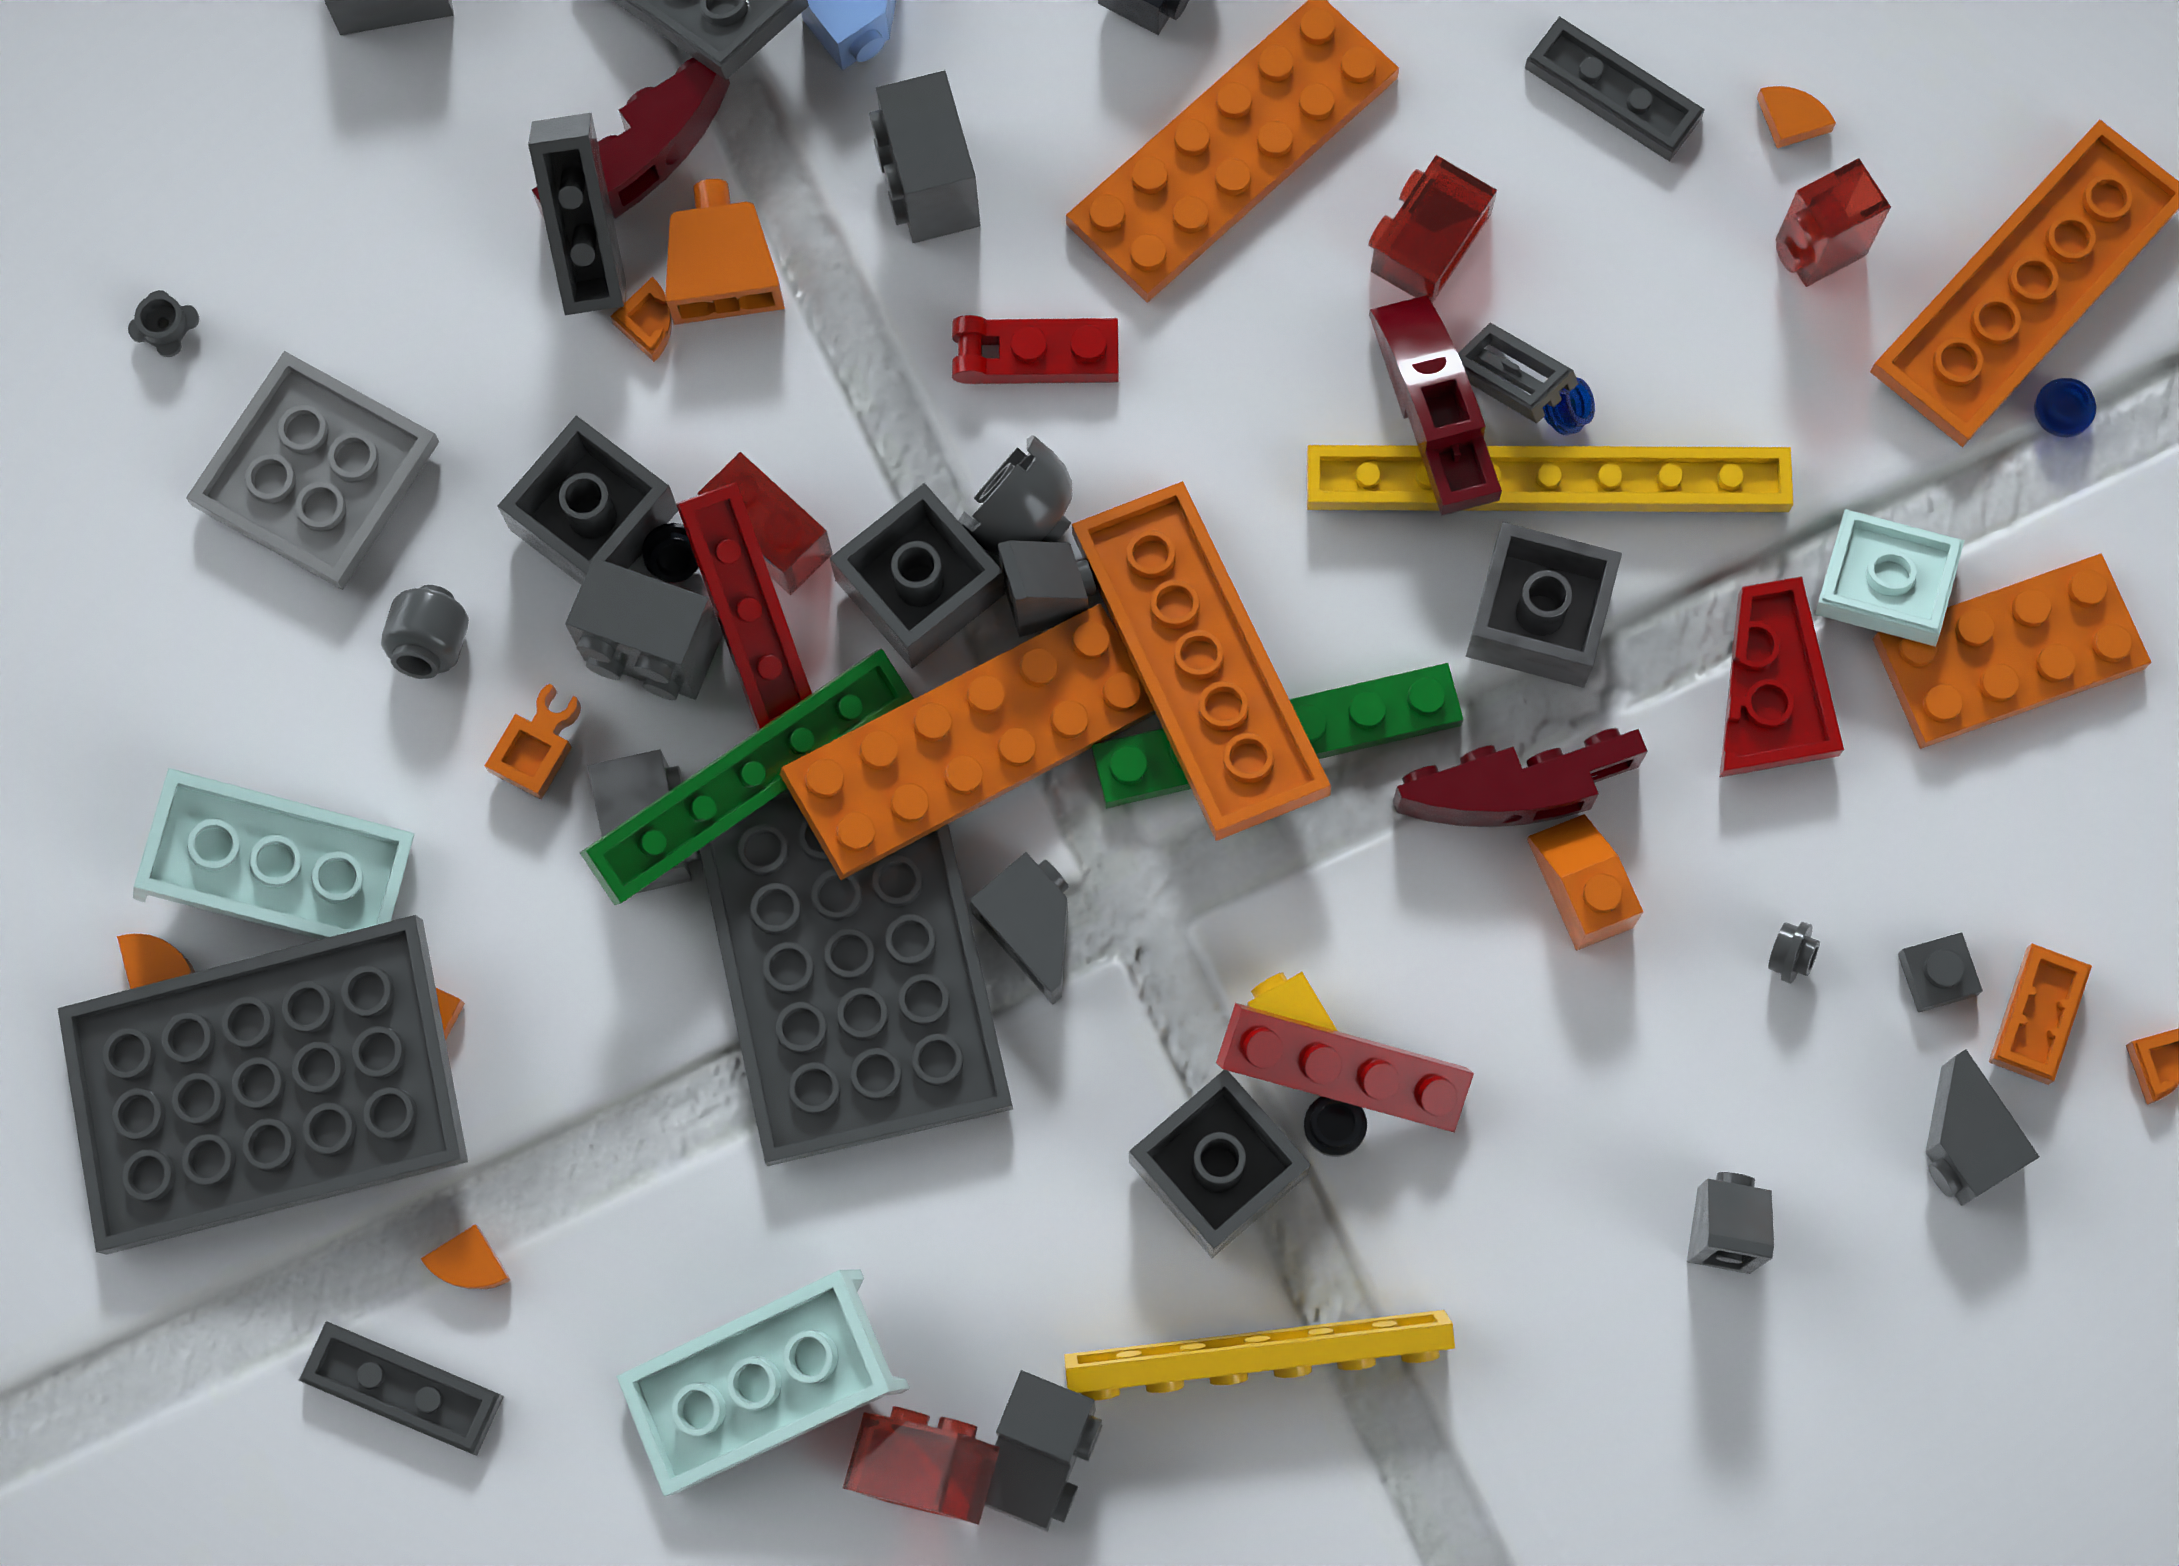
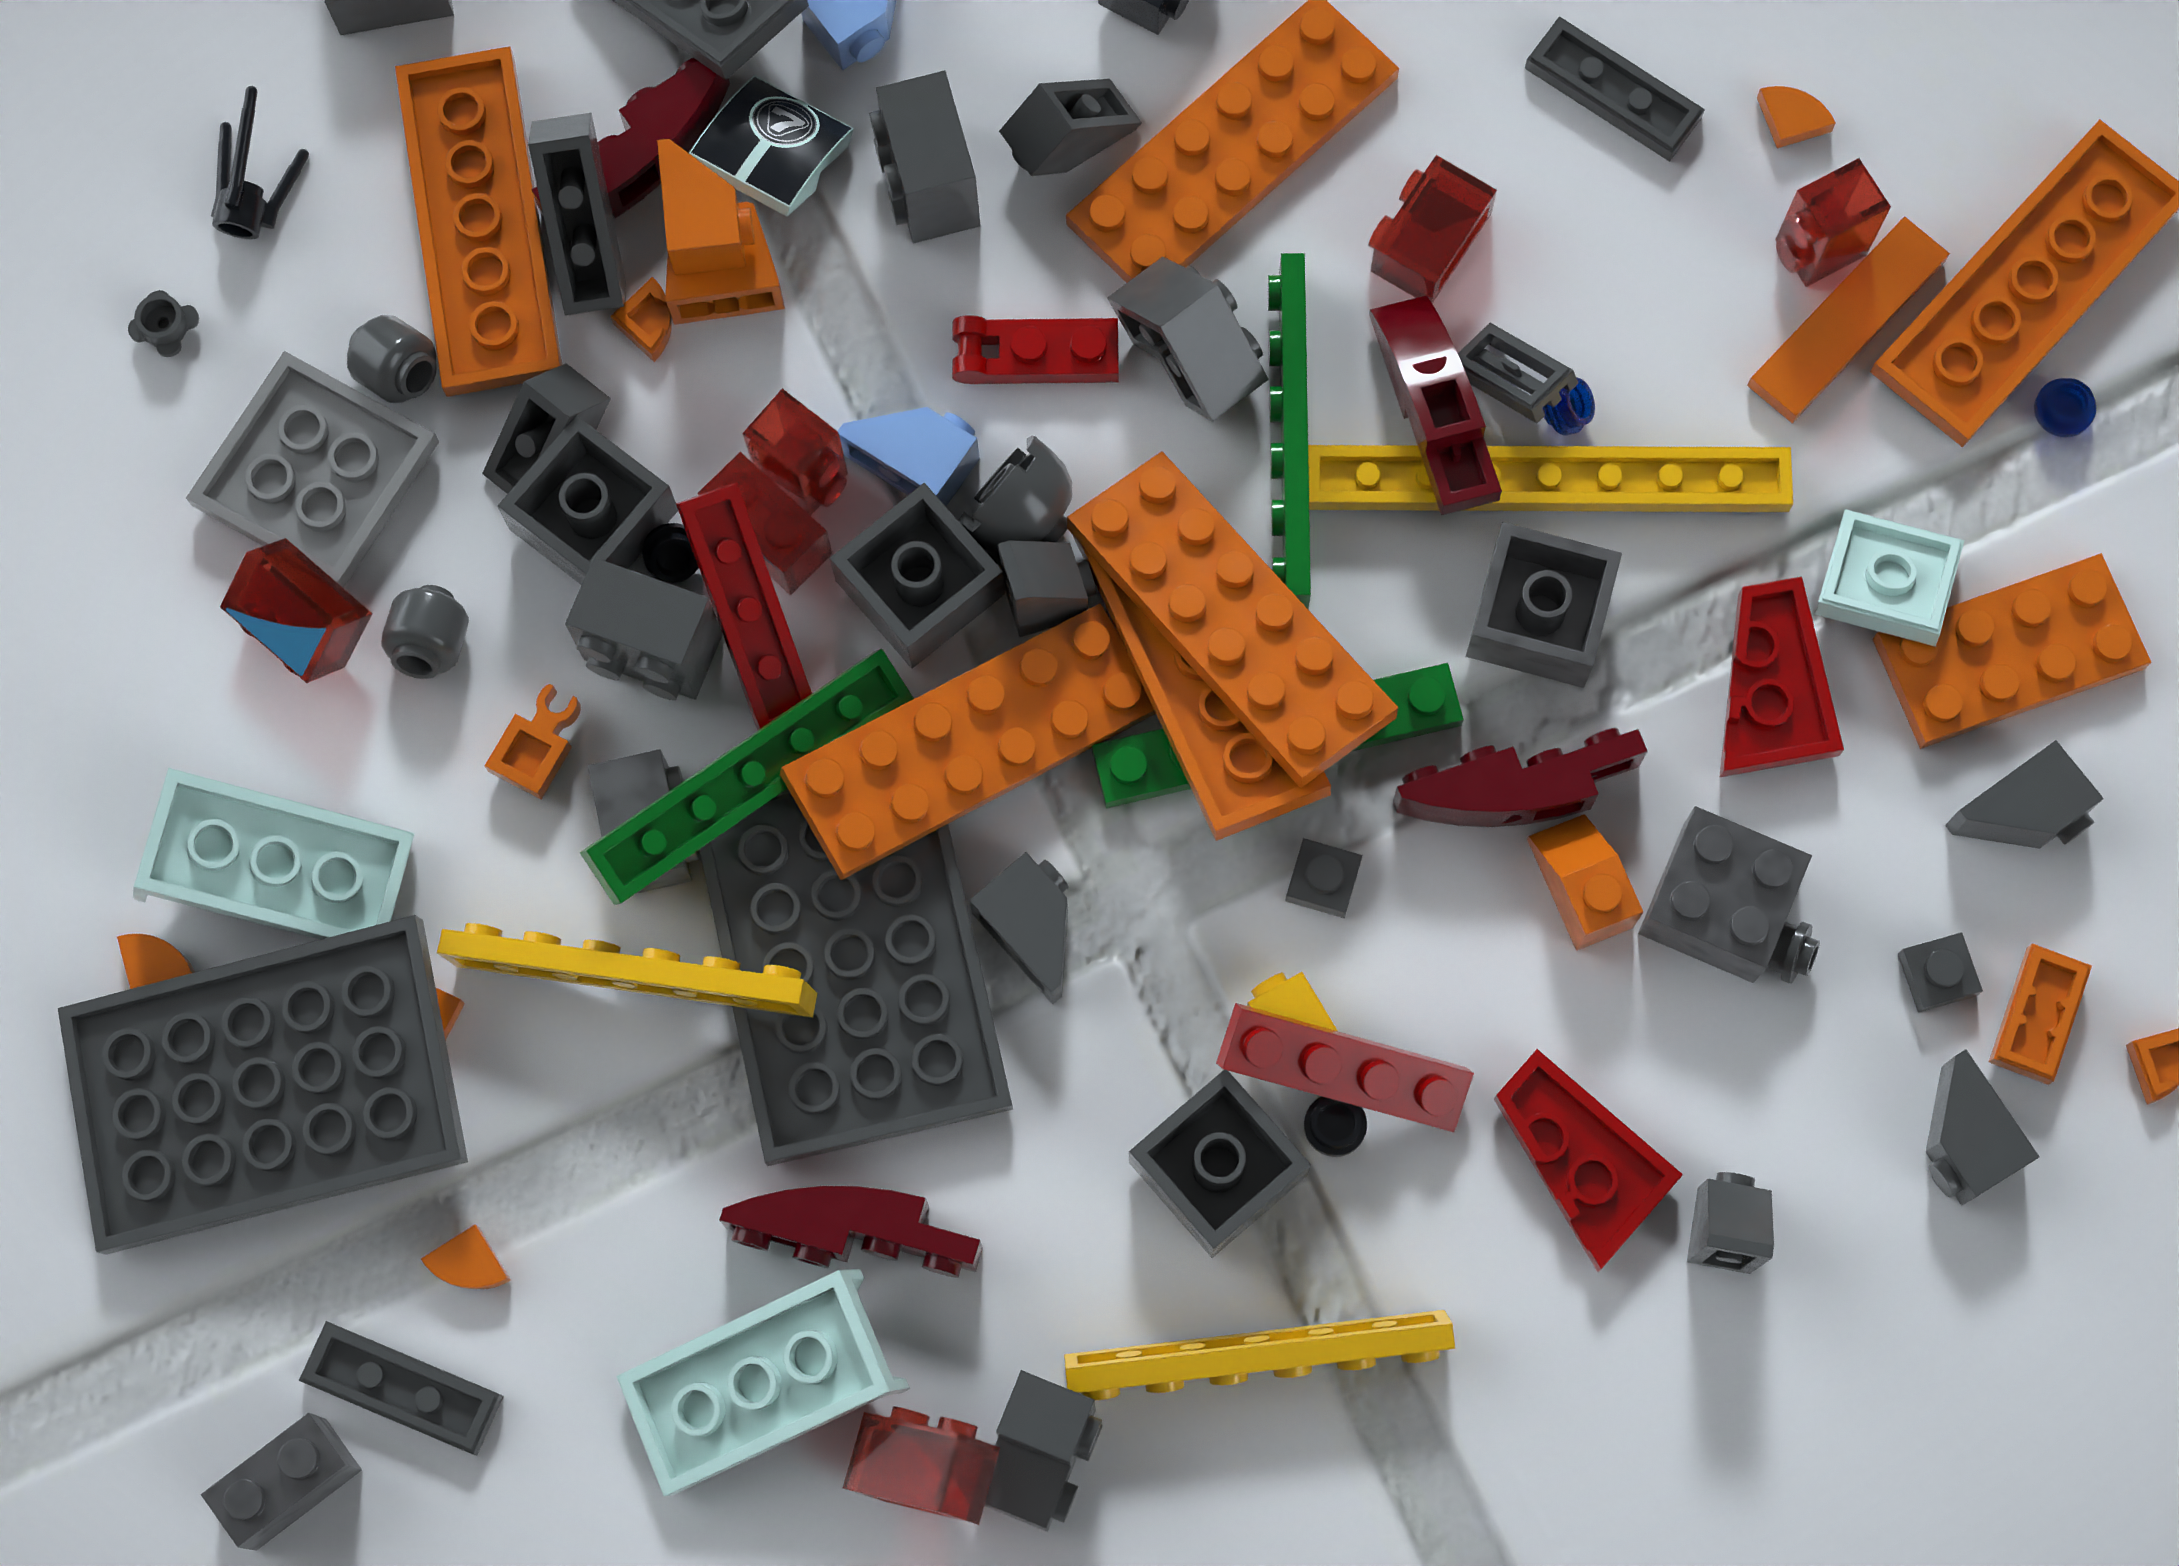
(239, 203): none -> black plant
(281, 1482): none -> flat silver brick
(295, 610): none -> clear red brick
(391, 359): none -> dark grey head
(478, 221): none -> orange plate
(537, 419): none -> dark grey slope
(603, 966): none -> yellow plate
(701, 215): none -> orange slope
(771, 145): none -> black slope
(798, 452): none -> clear red brick
(828, 1218): none -> dark red slope
(914, 449): none -> light blue slope
(1067, 125): none -> dark grey slope
(1193, 334): none -> dark grey brick
(1232, 619): none -> orange plate
(1290, 407): none -> green plate
(1323, 878): none -> dark grey plate
(1585, 1156): none -> red wing
(1725, 894): none -> flat silver brick
(1848, 319): none -> orange tile
(2032, 803): none -> dark grey slope

